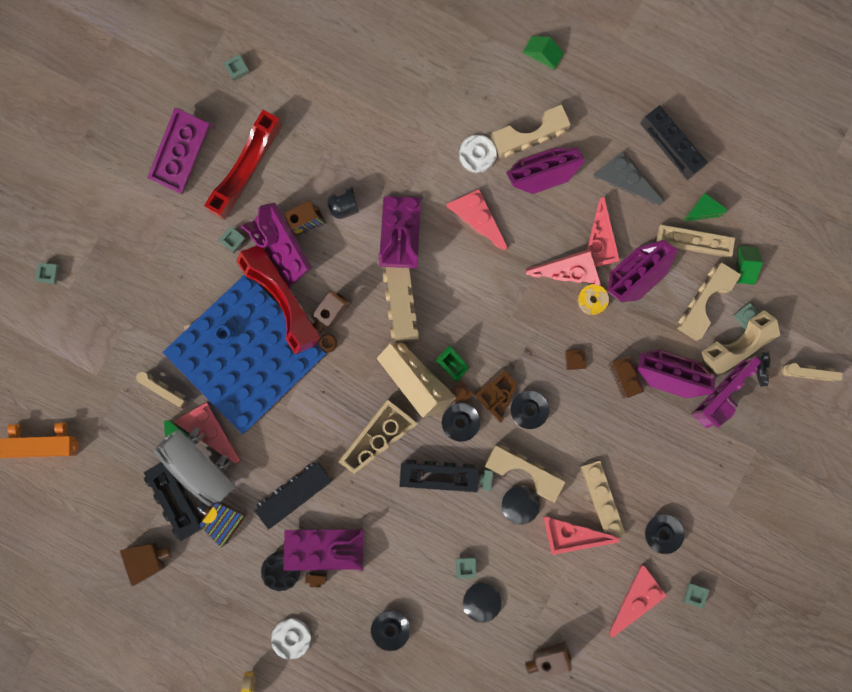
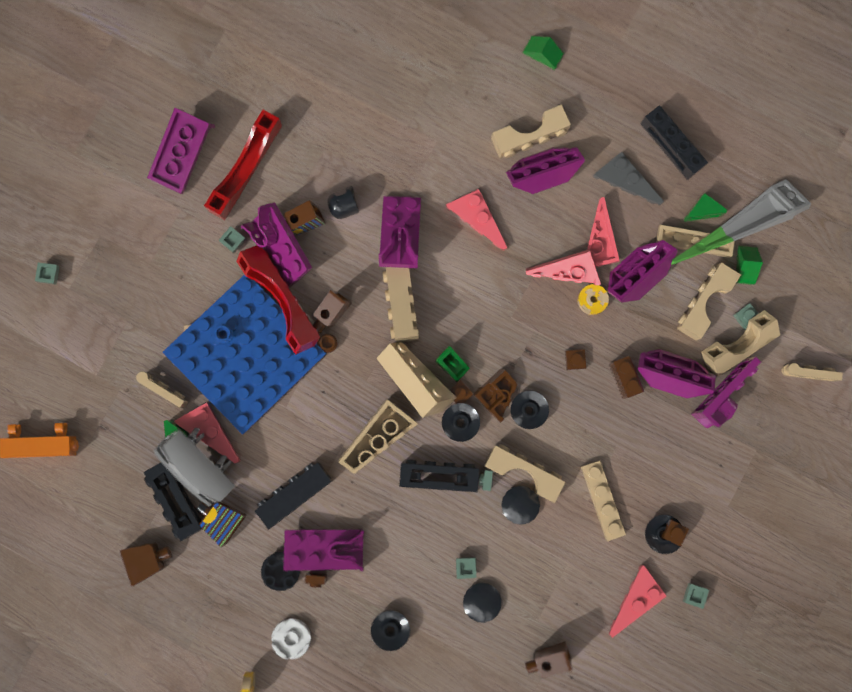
(236, 67): sand green plate -> none
(477, 153): white tile -> none
(568, 537): coral wing -> none
(675, 532): none -> reddish brown plate
(762, 373): black dish -> none
(771, 208): none -> light grey plate

